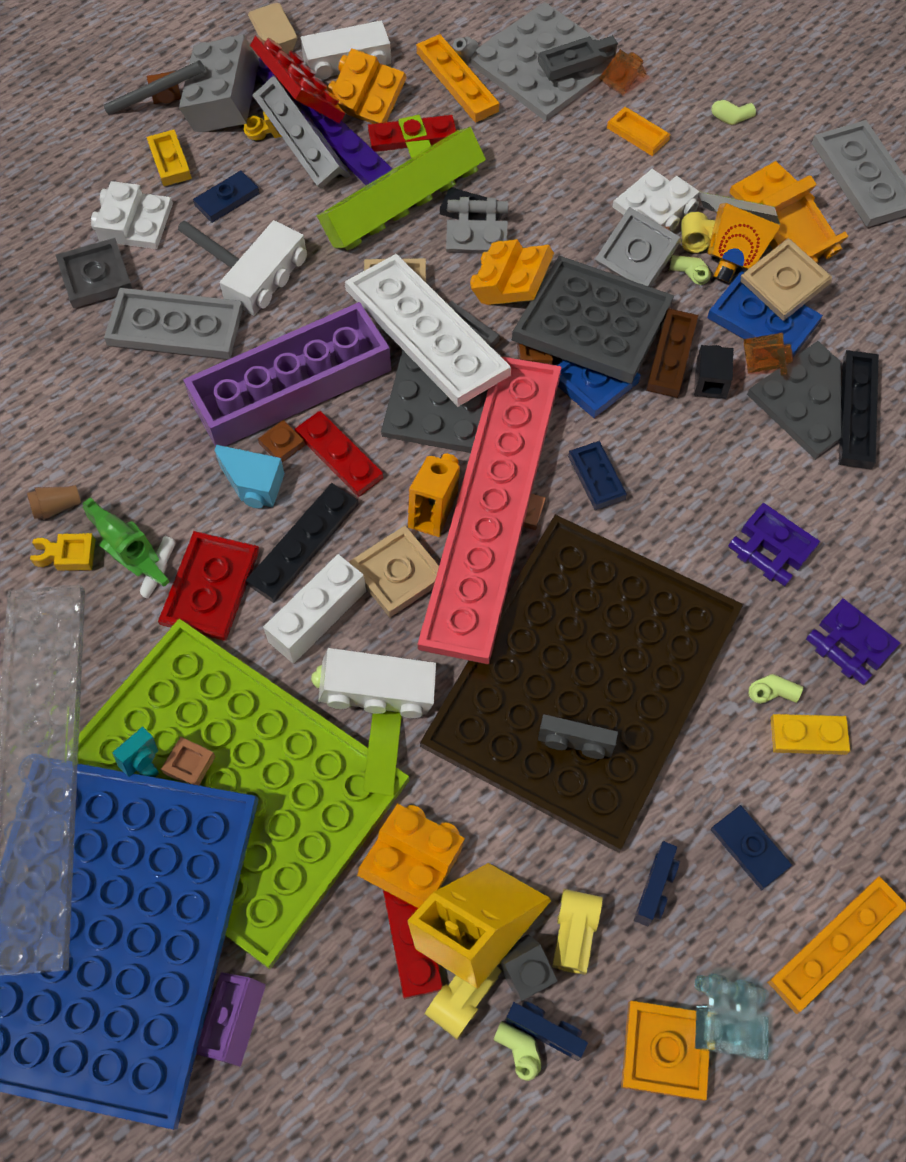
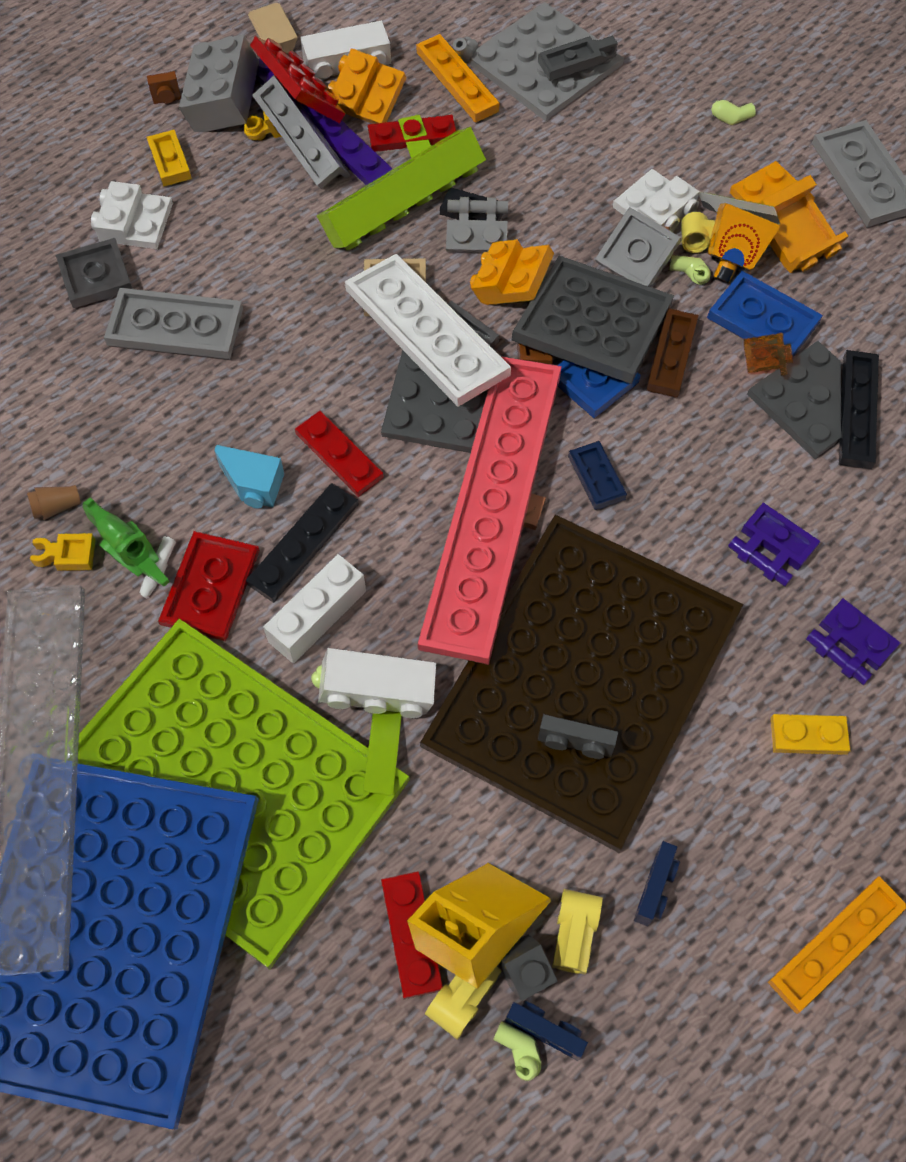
(137, 754): teal plate -> none
(154, 87): dark grey bar -> none
(188, 762): nougat plate -> none
(208, 244): dark grey bar -> none
(226, 196): dark blue plate -> none
(230, 1018): medium lavender slope -> none
(264, 267): white brick -> none
(281, 441): dark orange plate -> none
(288, 375): medium lavender brick -> none
(397, 570): tan plate -> none
(411, 855): light orange plate -> none
(435, 480): light orange torso -> none
(623, 71): clear orange bracket -> none
(638, 131): light orange tile -> none
(662, 1052): light orange plate -> none
(713, 371): black brick -> none
(728, 1030): clear light blue plate -> none
(751, 847): dark blue plate -> none
(772, 687): yellowish green arm -> none
(786, 279): tan plate -> none

